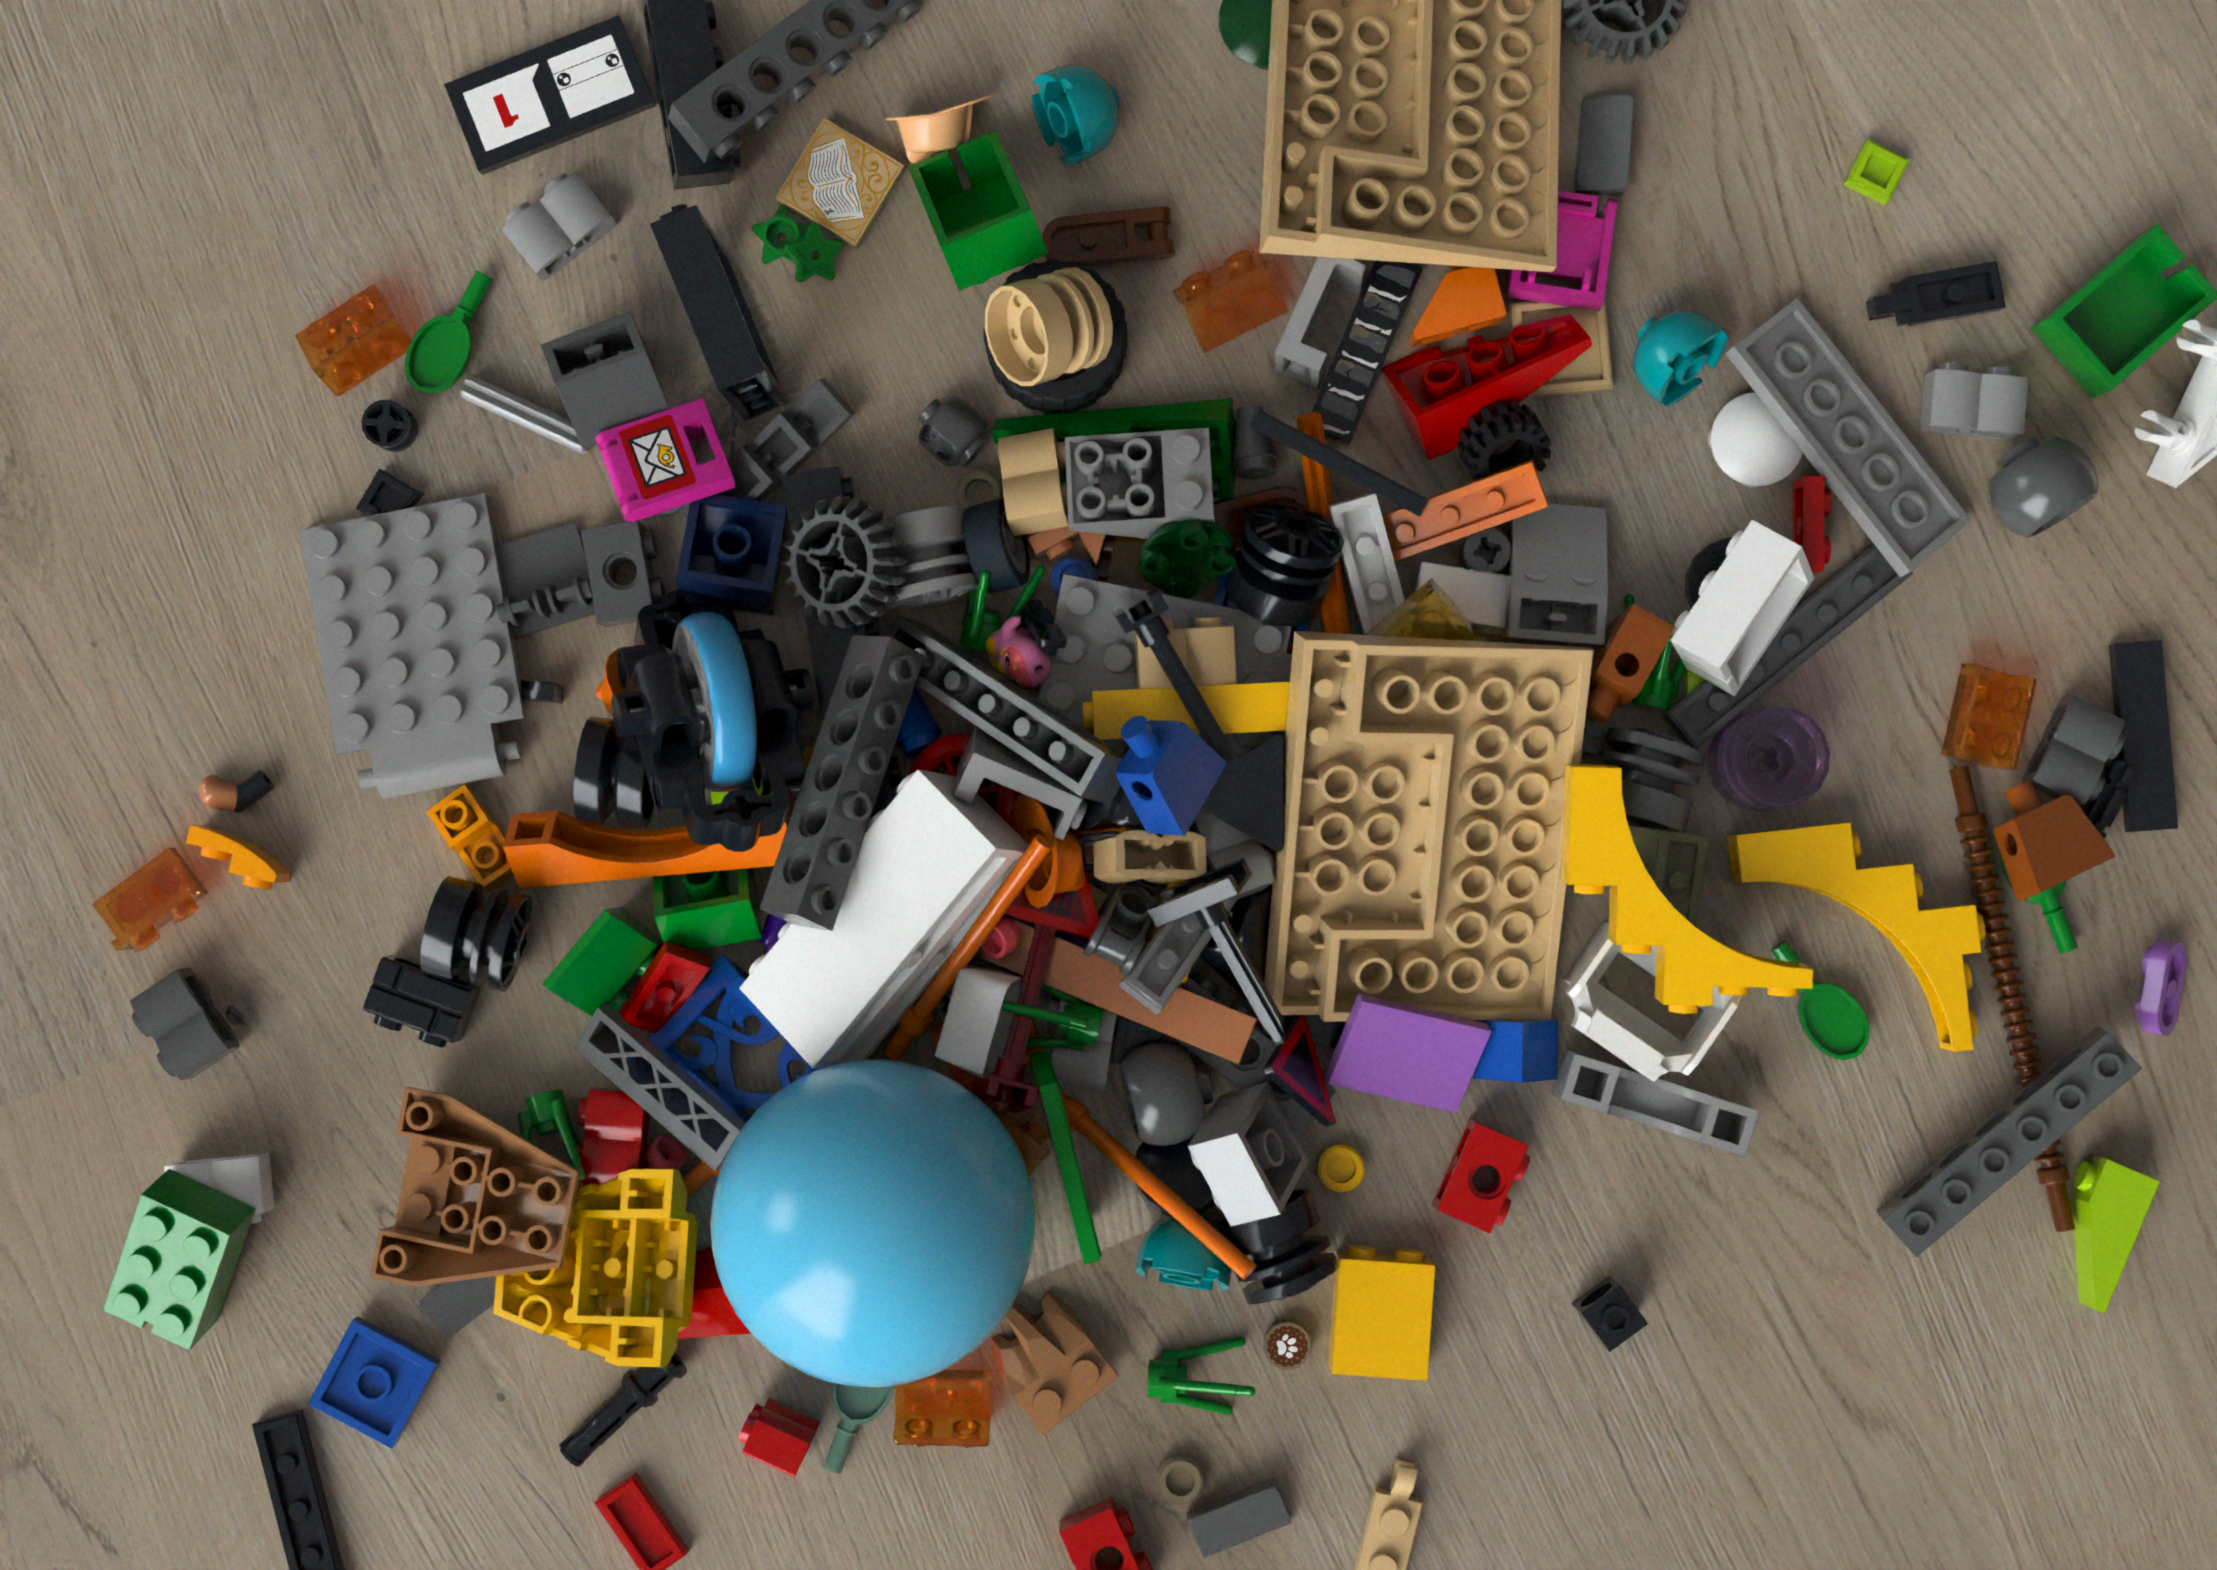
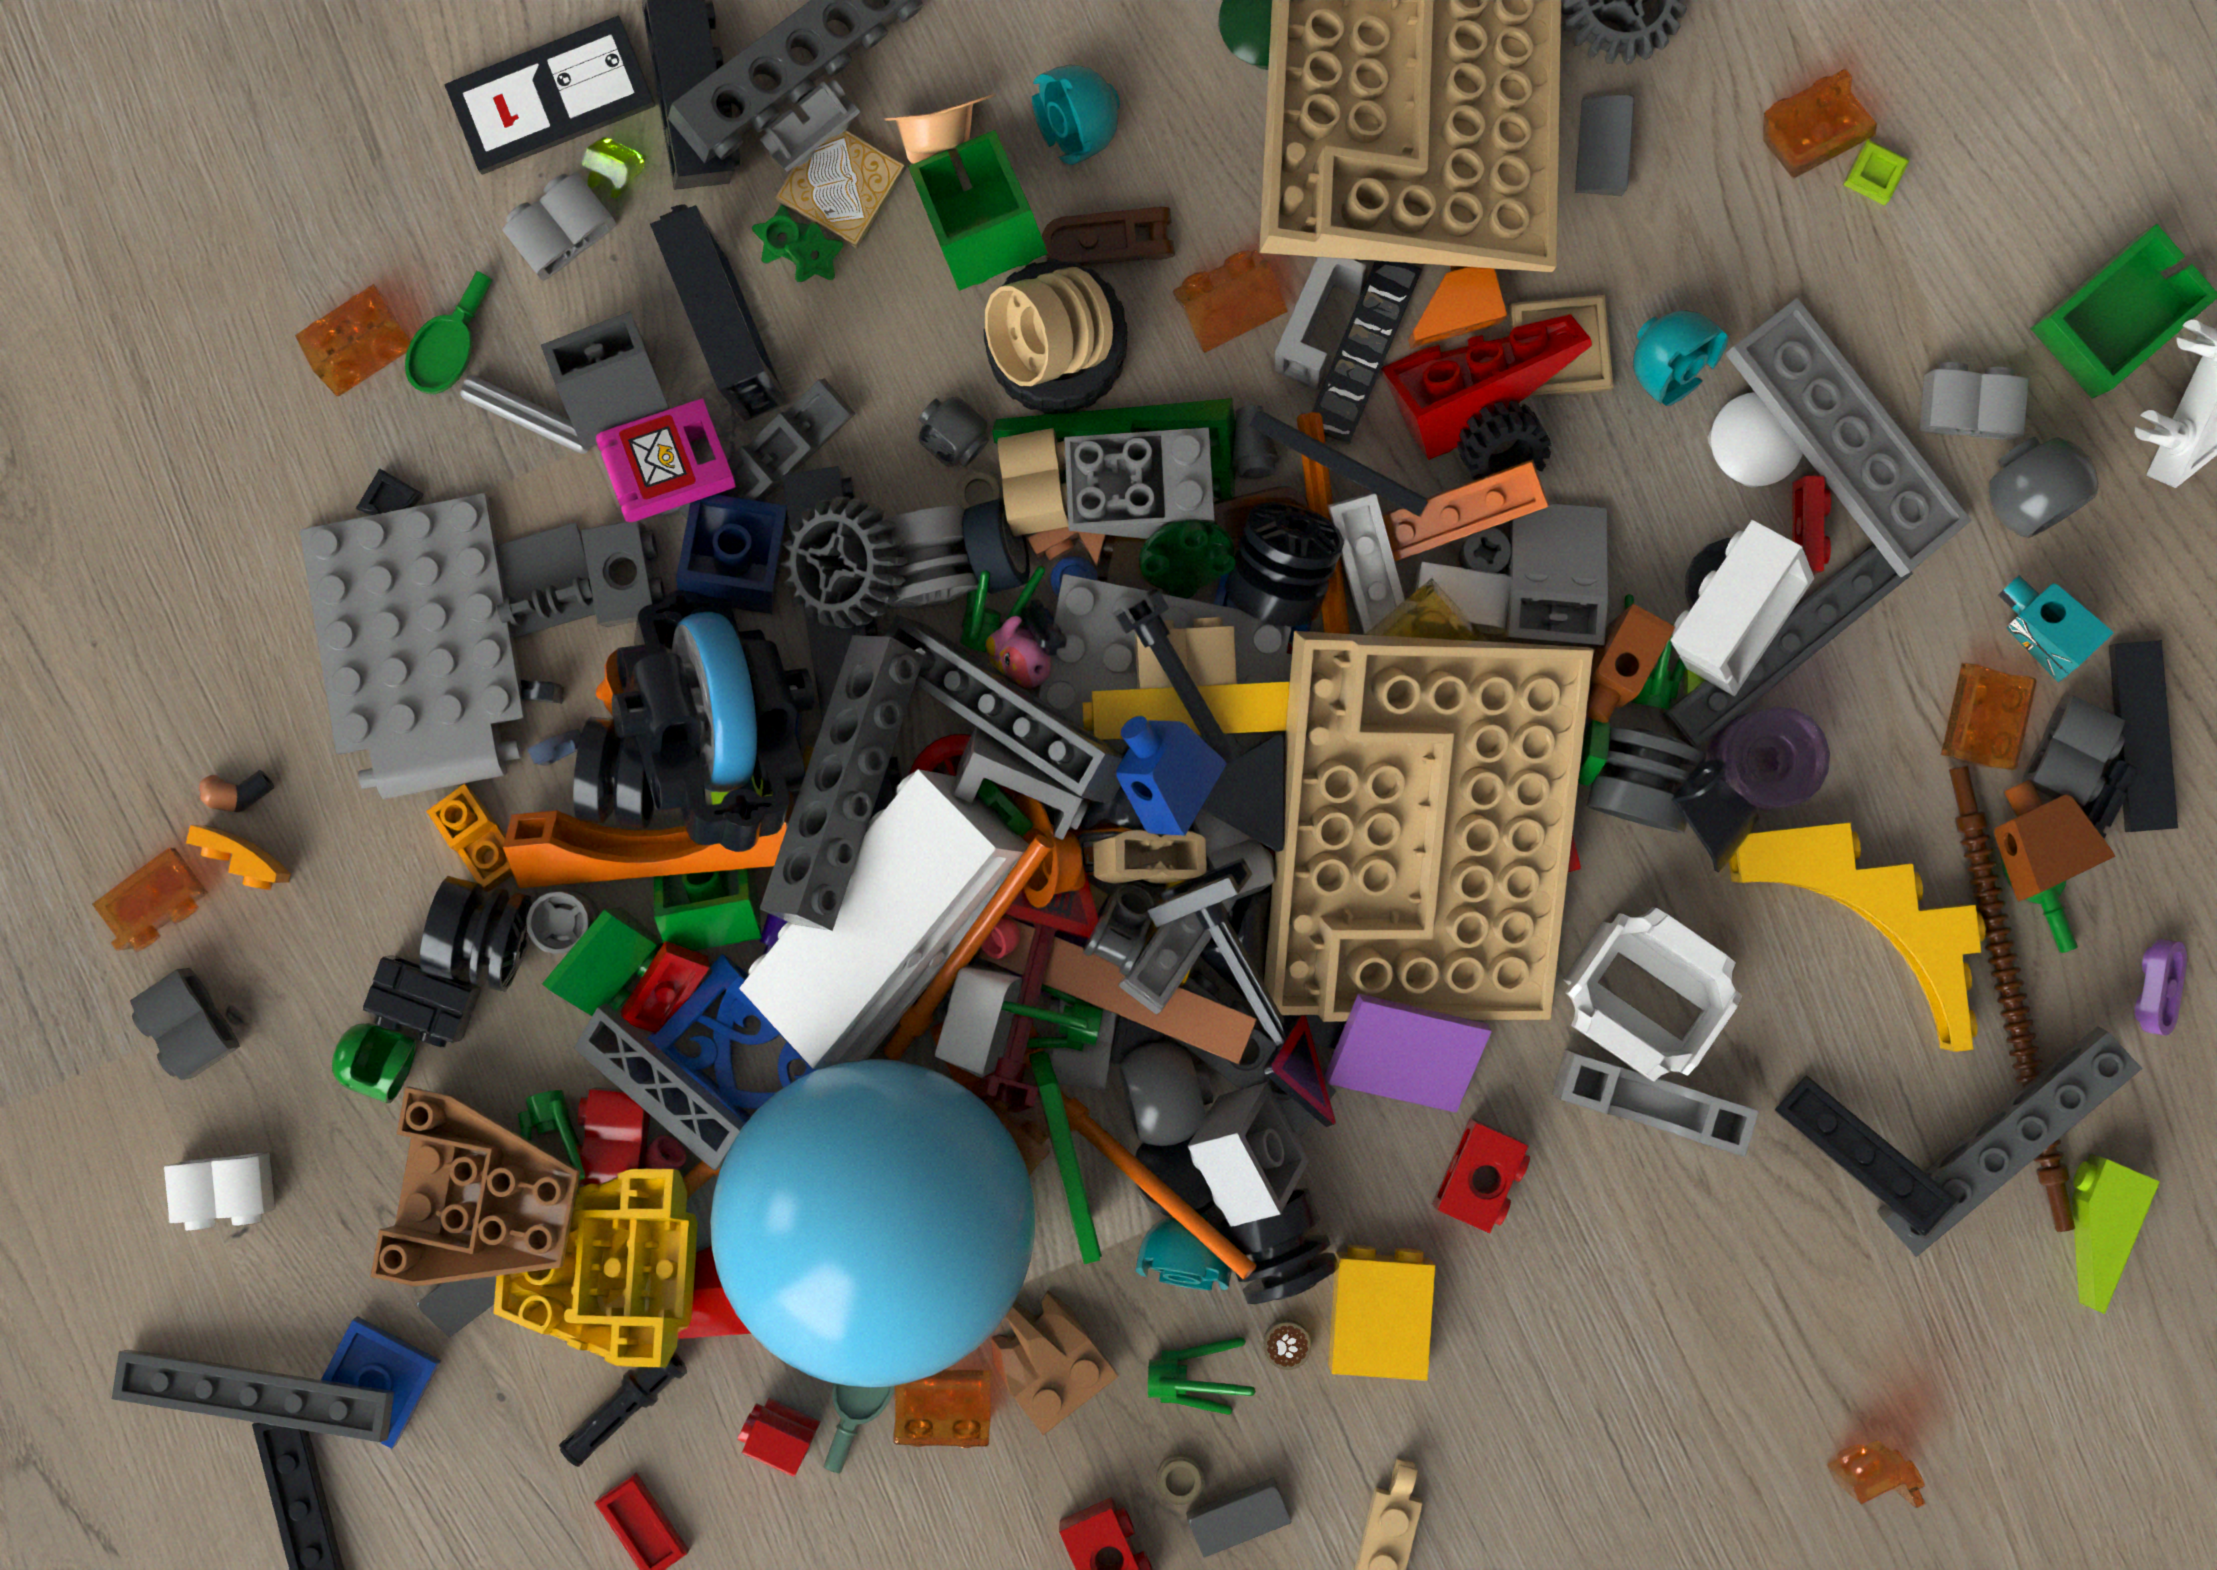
(179, 1258): piece -> none
(253, 1395): none -> dark grey plate
(373, 1061): none -> green helmet
(379, 423): black wheel -> none
(555, 748): none -> sand blue tile
(560, 920): none -> light grey wheel
(613, 161): none -> clear neon green tile
(828, 115): none -> light grey hinge
(918, 727): blue cone -> none
(1005, 806): none -> green tile
(1340, 1167): yellow tile -> none
(1520, 1051): blue piece -> none
(1581, 255): dark pink container -> none
(1594, 751): none -> green tile
(1609, 1313): black brick -> none
(1675, 865): olive wing -> none
(1688, 962): yellow arch -> none
(1715, 811): none -> black piece
(1816, 124): none -> clear orange bracket
(1829, 1014): green piece -> none
(1866, 1157): none -> black tile
(1875, 1470): none -> clear orange bracket
(1941, 296): black hinge -> none
(2064, 638): none -> teal torso

